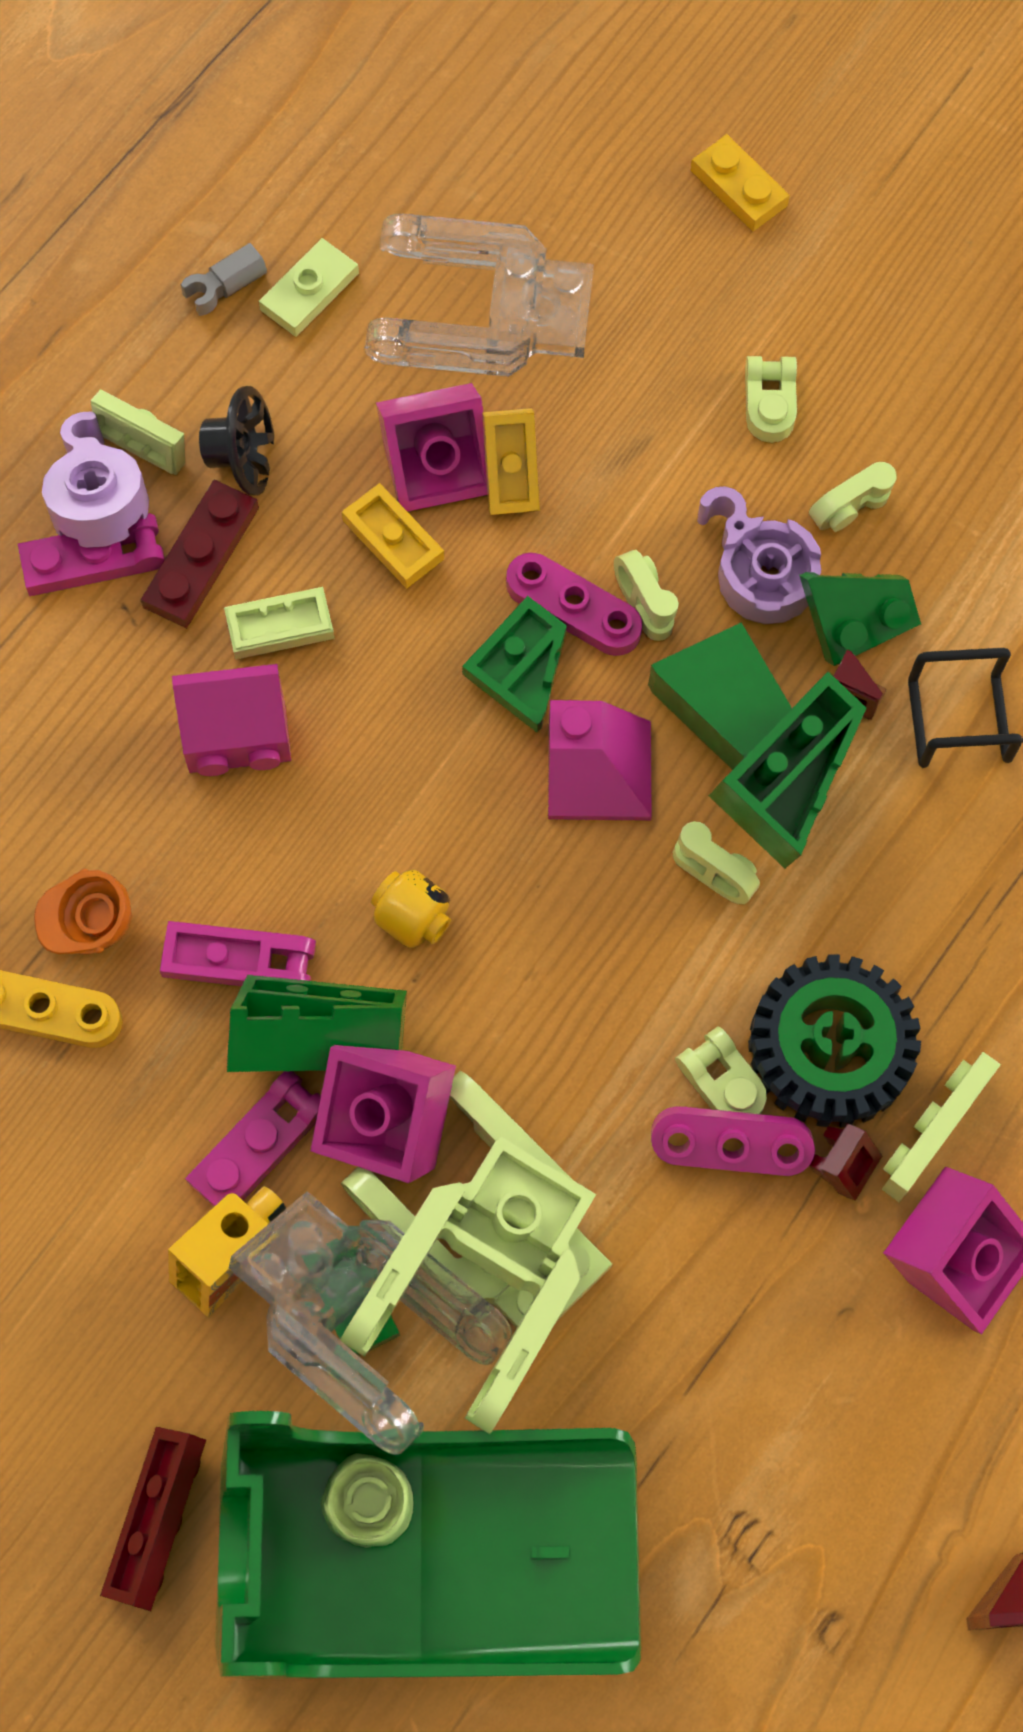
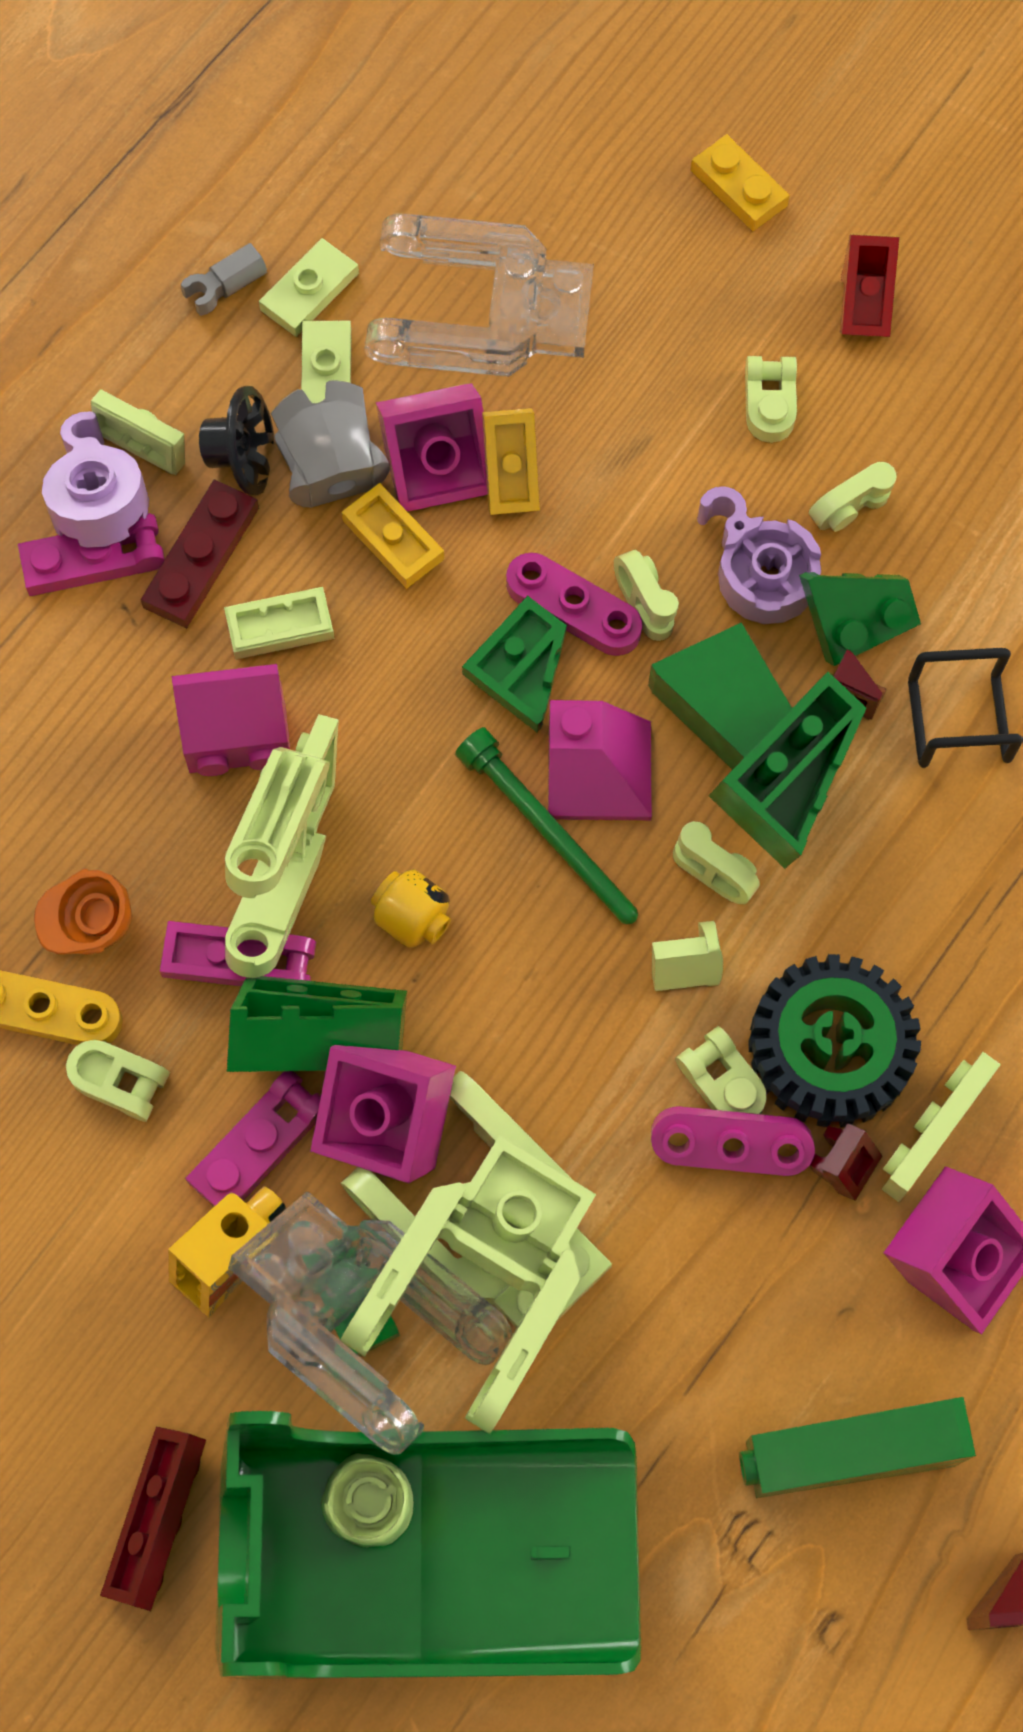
(98, 1068): none -> yellowish green plate
(283, 837): none -> yellowish green plate
(325, 356): none -> yellowish green plate
(328, 445): none -> light grey piece
(481, 753): none -> green piece
(688, 961): none -> yellowish green tile
(858, 1448): none -> green slope
(869, 285): none -> red slope

